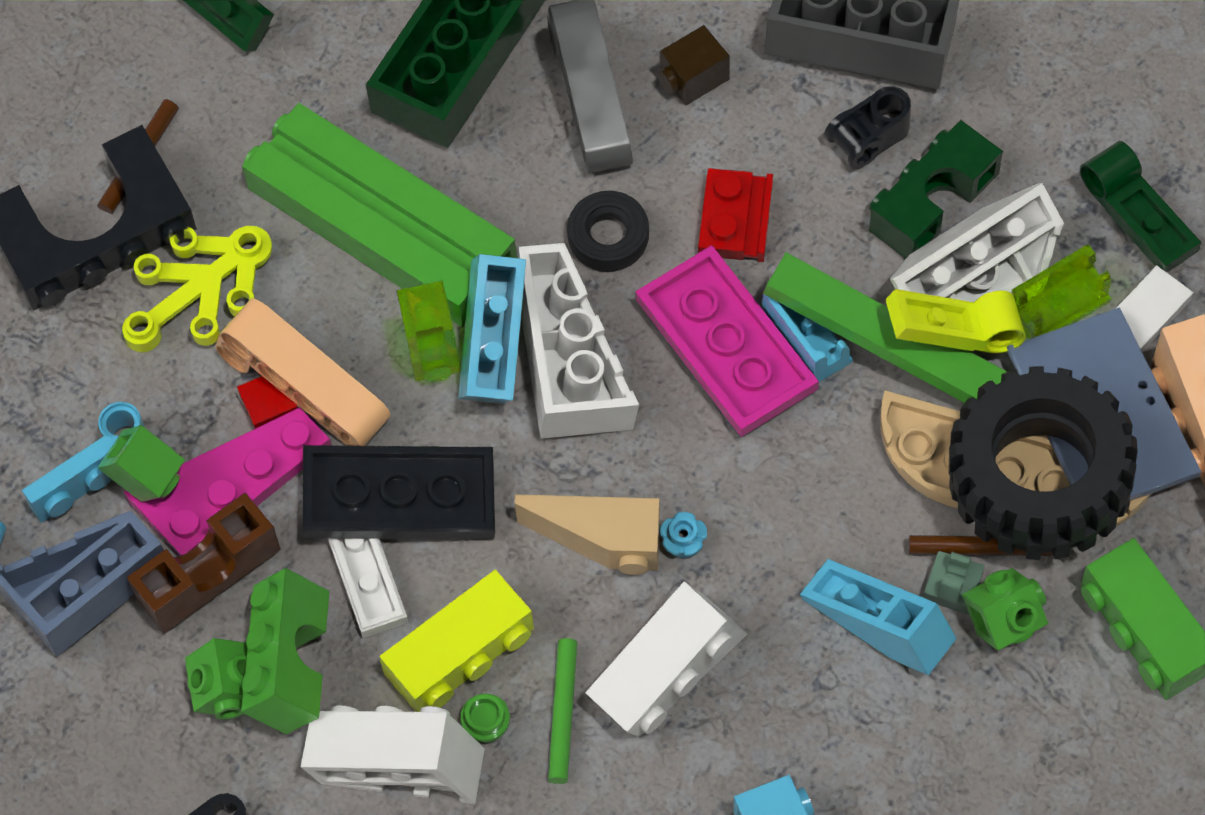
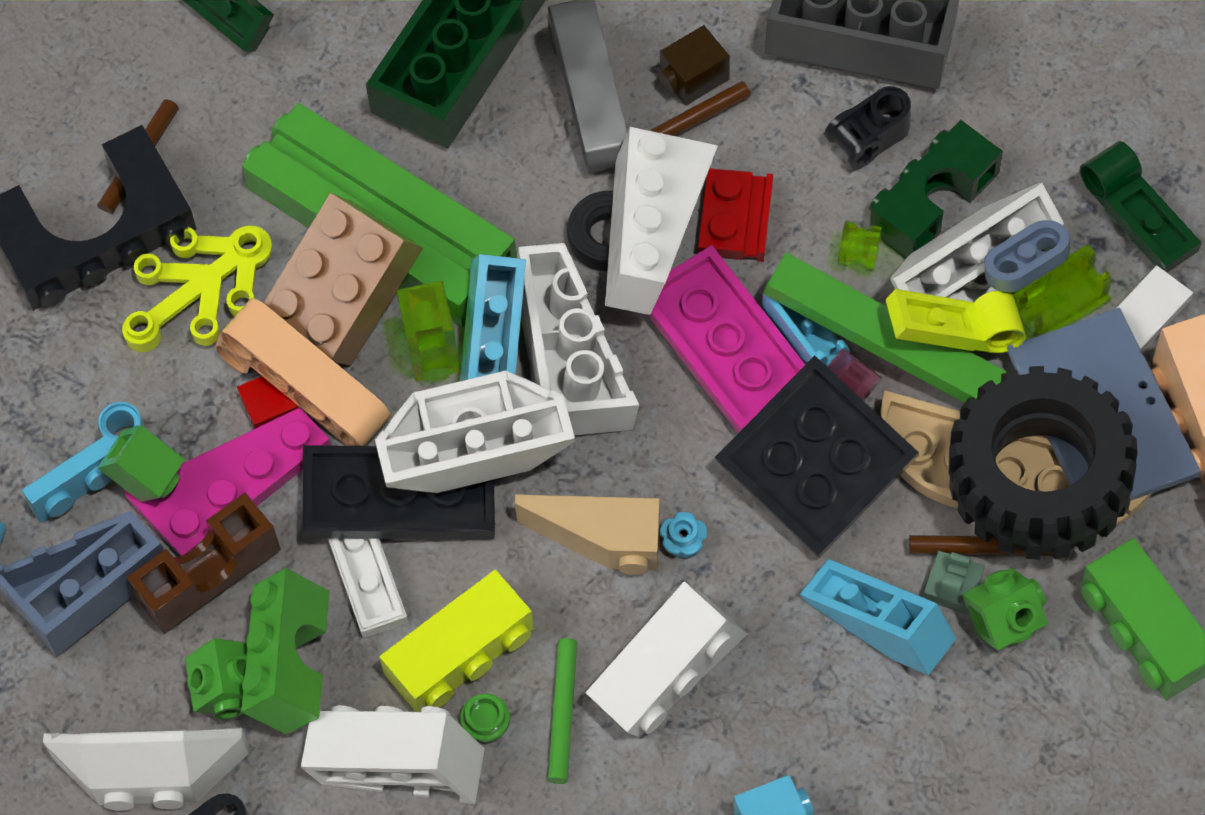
(148, 765): none -> white wedge
(342, 278): none -> medium nougat brick
(472, 433): none -> white wedge
(651, 207): none -> white wedge
(704, 110): none -> reddish brown bar
(817, 456): none -> black plate
(854, 373): none -> clear pink tile
(859, 245): none -> clear neon green wheel
(1024, 257): none -> sand blue plate

